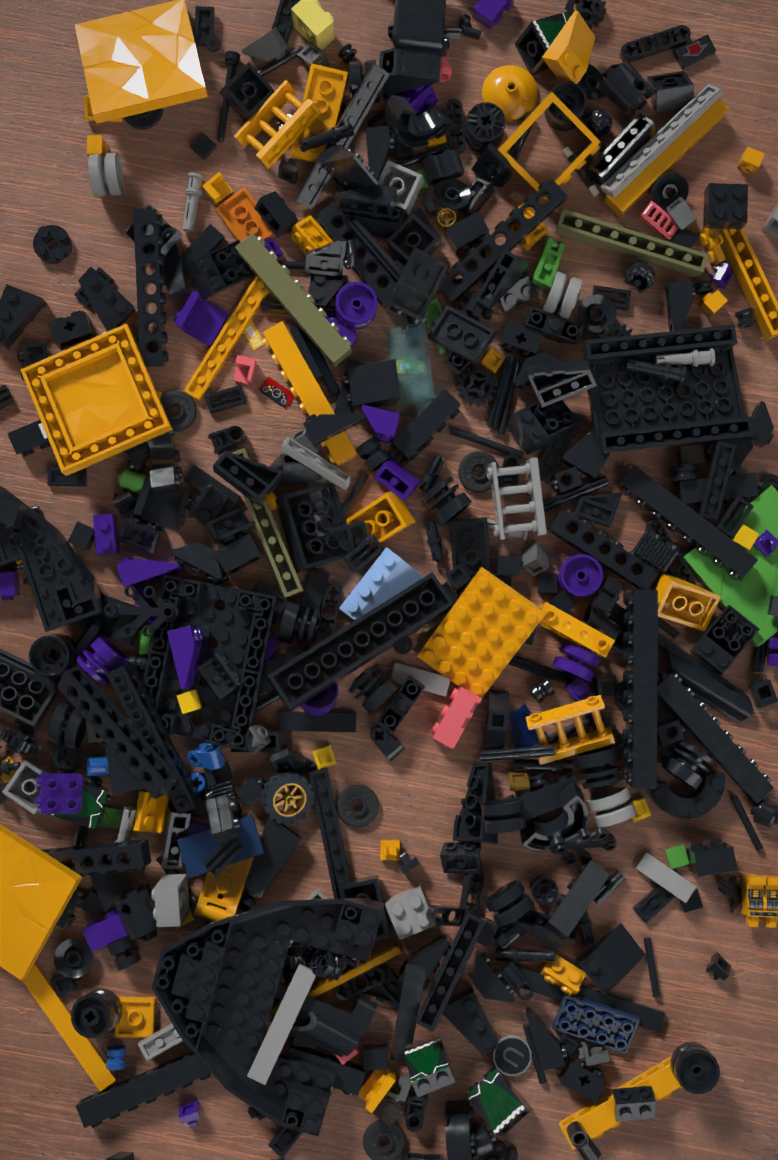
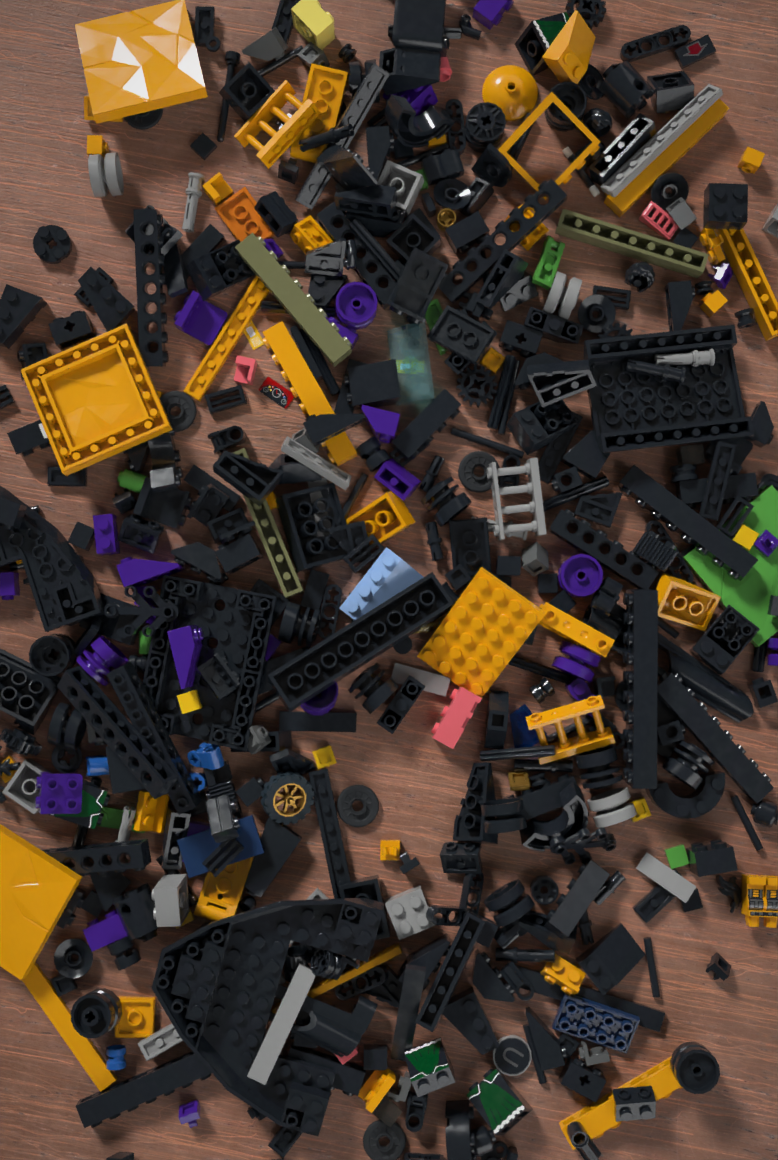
(388, 744): black piece -> none

